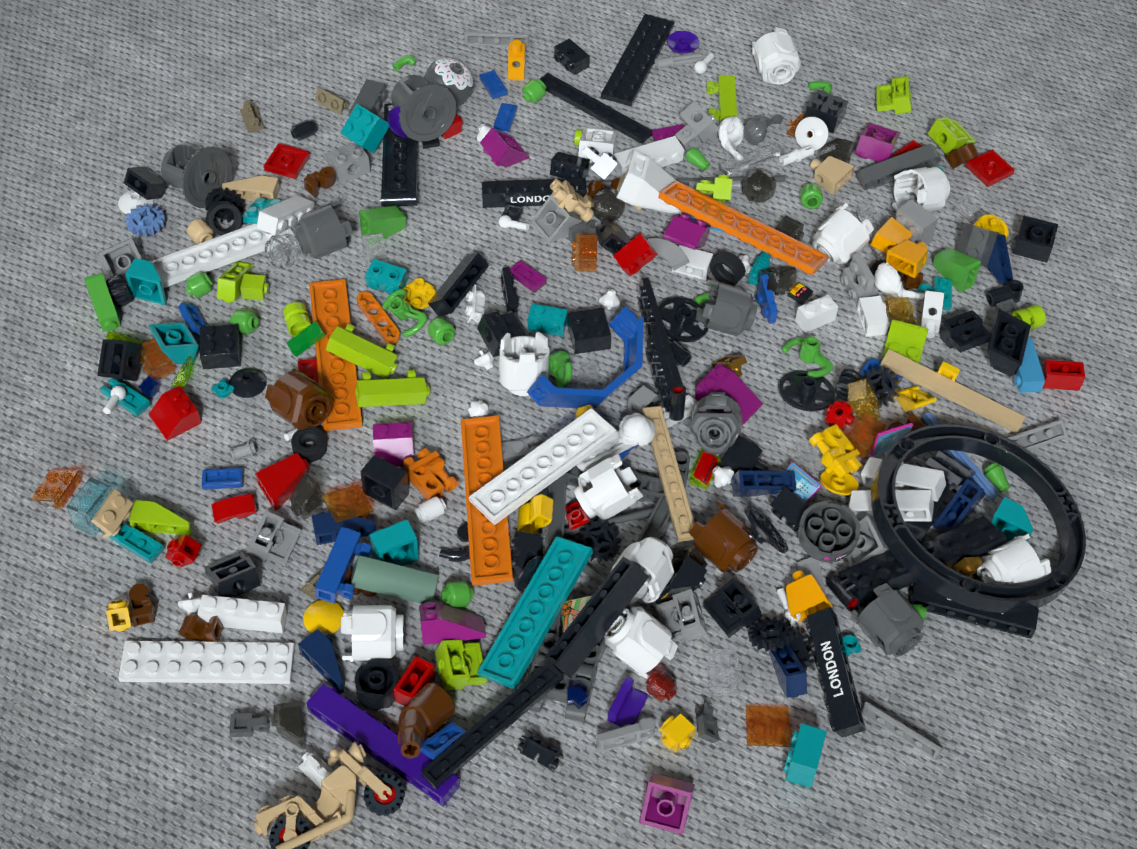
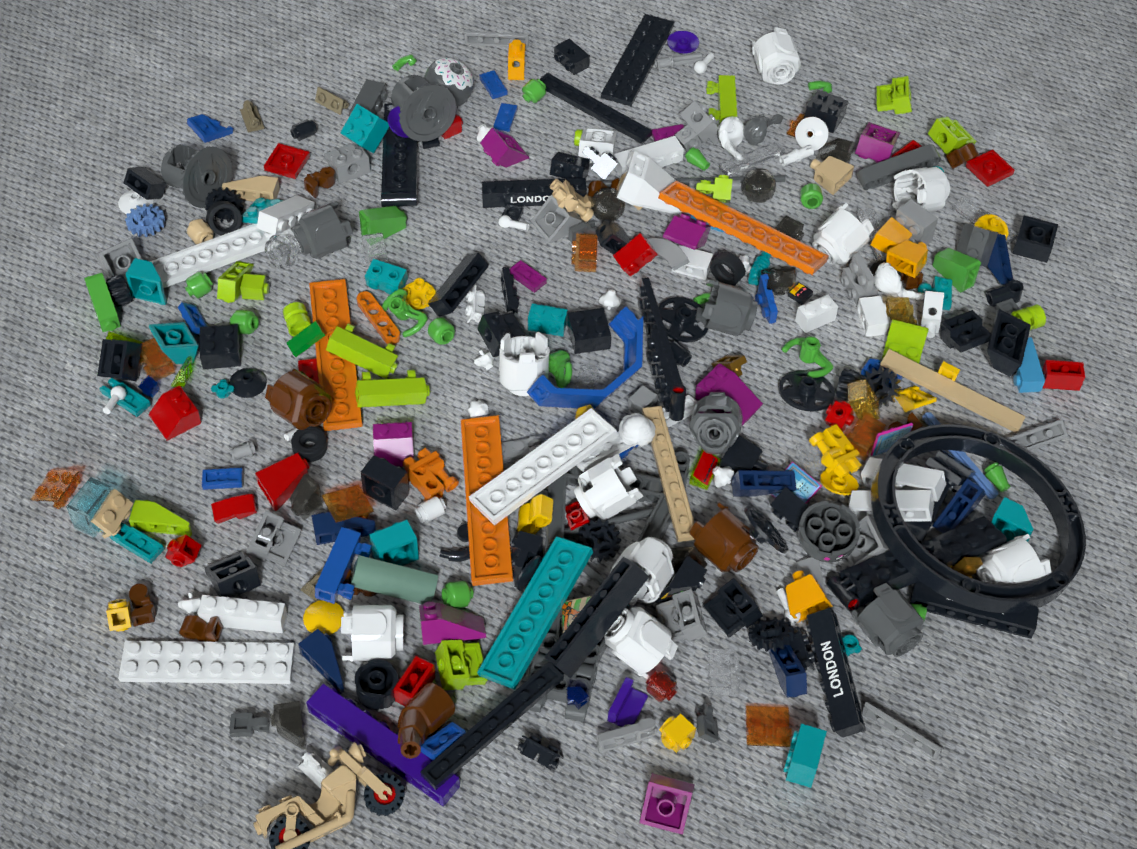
(208, 128): none -> blue wing

